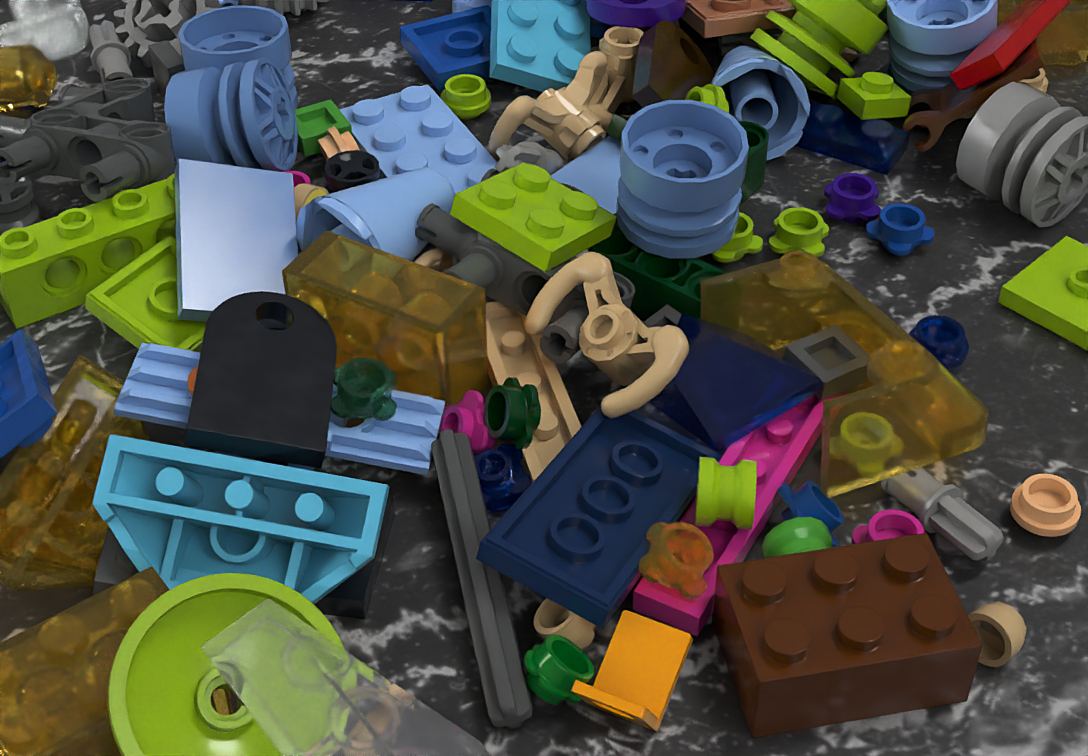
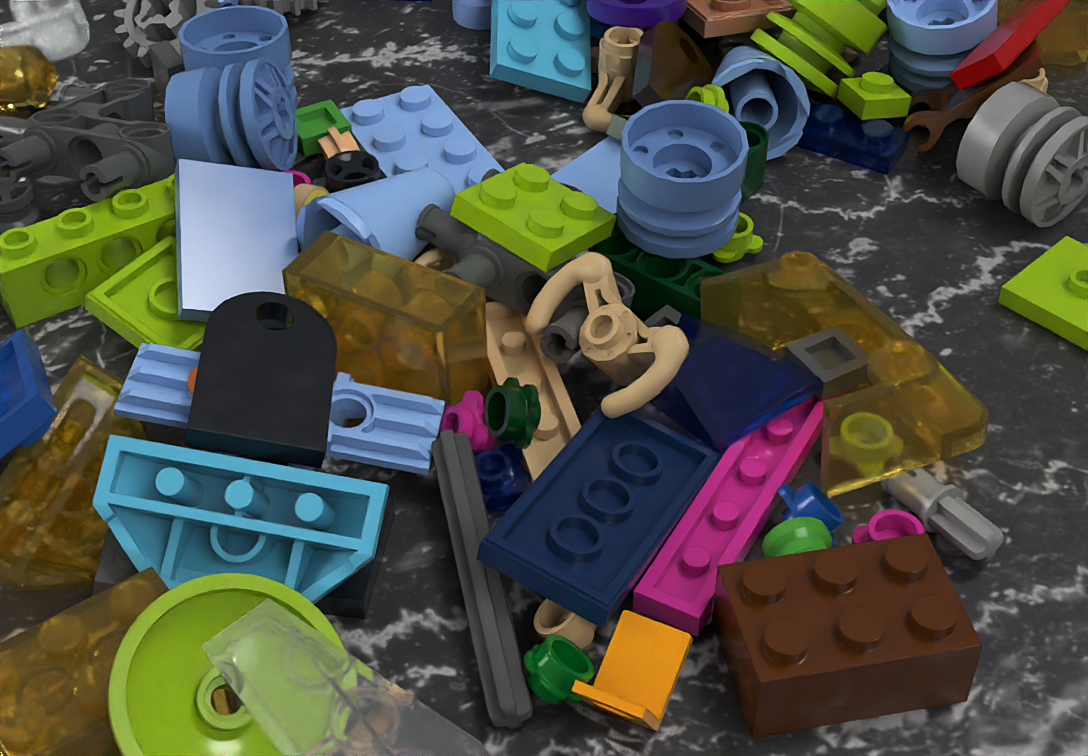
(108, 54): light grey axle -> none
(364, 390): clear green plate -> none
(451, 45): blue plate -> none
(466, 95): lime plate -> none
(530, 153): light grey axle -> none
(558, 115): tan piece -> none
(677, 558): clear yellow plate -> none
(726, 493): lime wheel -> none
(799, 231): lime plate -> none
(852, 198): dark purple plate -> none
(900, 228): blue plate -> none
(943, 339): clear blue plate -> none
(1000, 632): tan hinge -> none
(1046, 505): light nougat plate -> none

